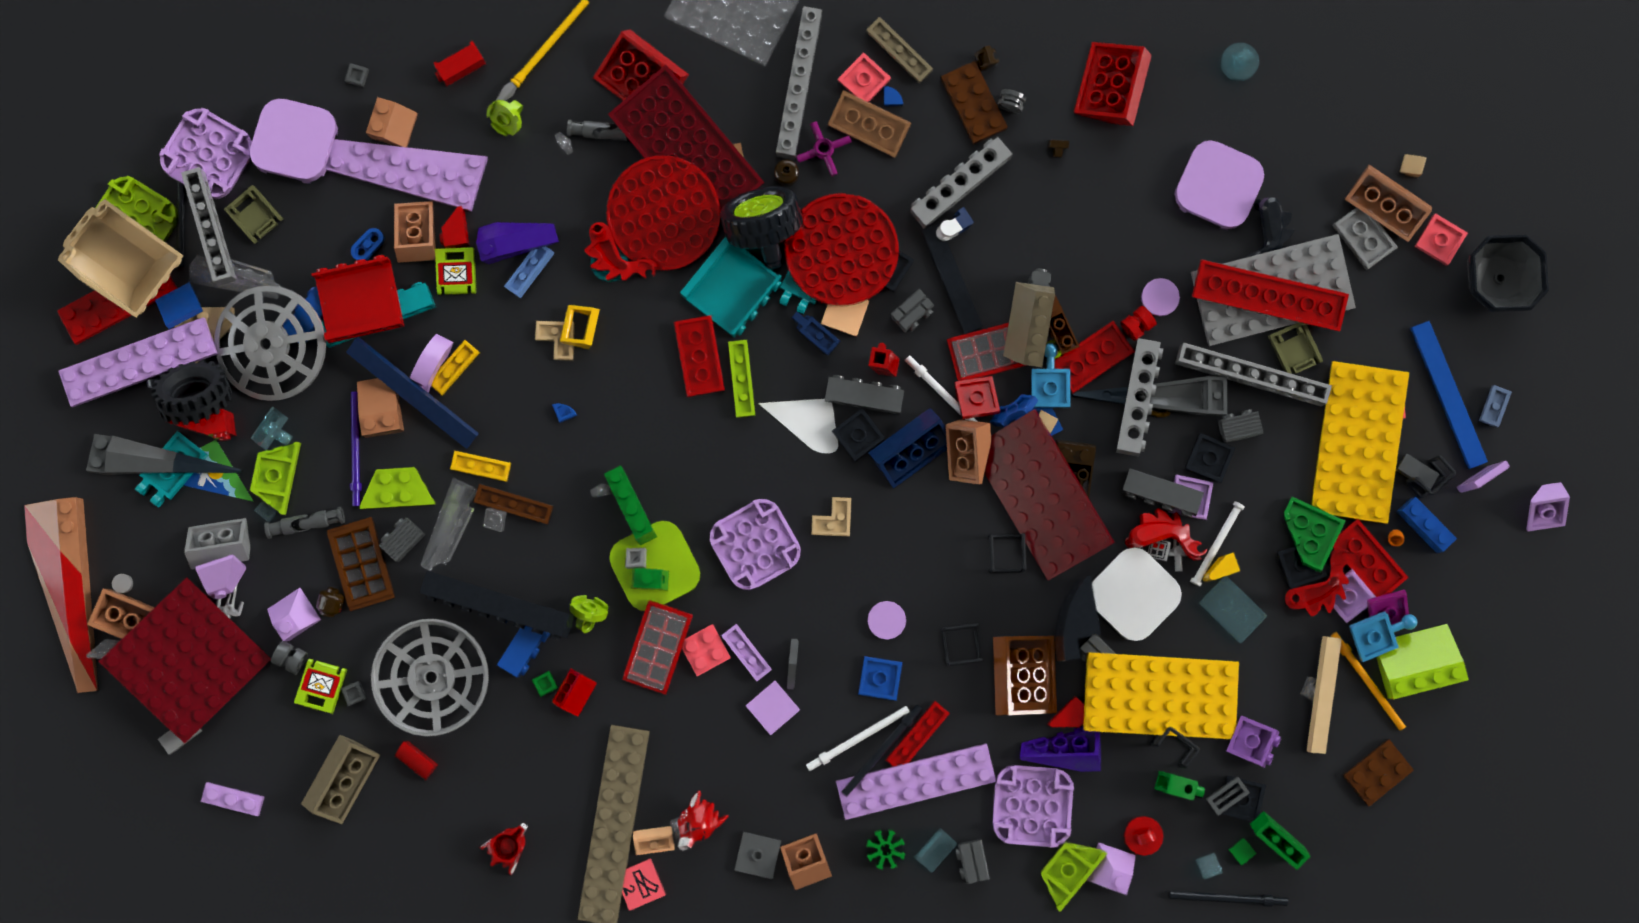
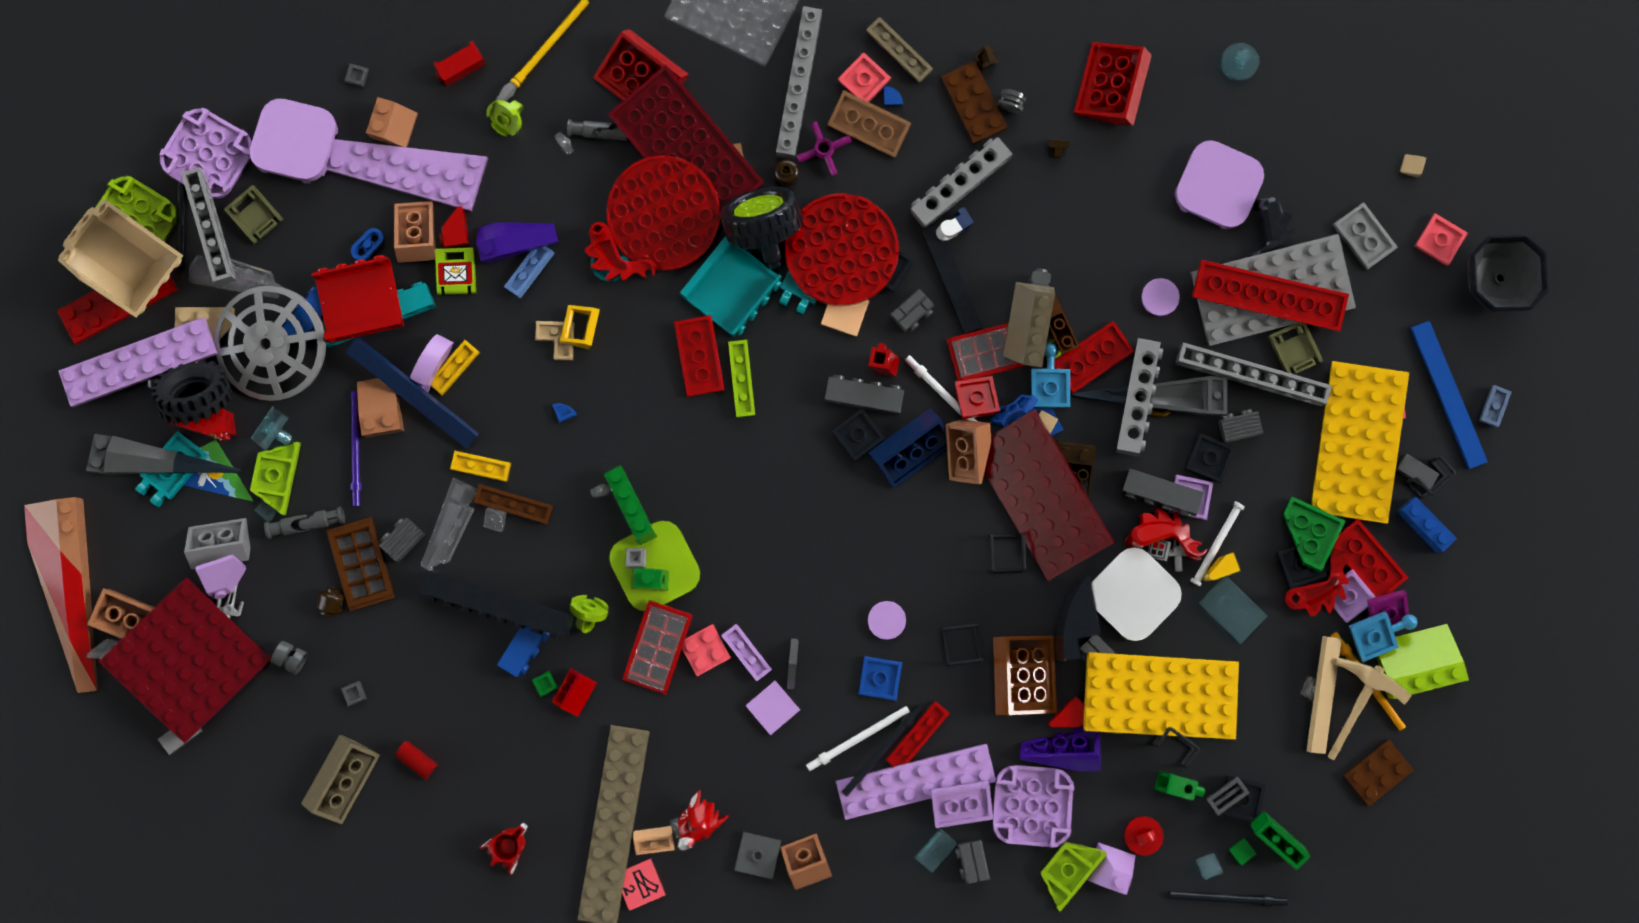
(122, 583): light grey tile -> none
(179, 305): blue tile -> none
(232, 799): lavender plate -> none
(293, 615): lavender slope -> none
(320, 682): container -> none
(396, 489): lime wing -> none
(417, 677): light grey dish -> none
(755, 544): lavender tile -> none
(808, 420): white sticker -> none
(816, 333): dark blue hinge -> none
(838, 523): tan tile -> none
(891, 846): green gear -> none
(962, 804): none -> lavender plate
(1138, 323): red wheel -> none
(1254, 742): medium lavender plate -> none
(1373, 679): none -> tan piece
(1388, 203): nougat slope -> none
(1396, 538): orange hinge -> none
(1483, 476): lavender tile -> none
(1548, 507): lavender slope -> none

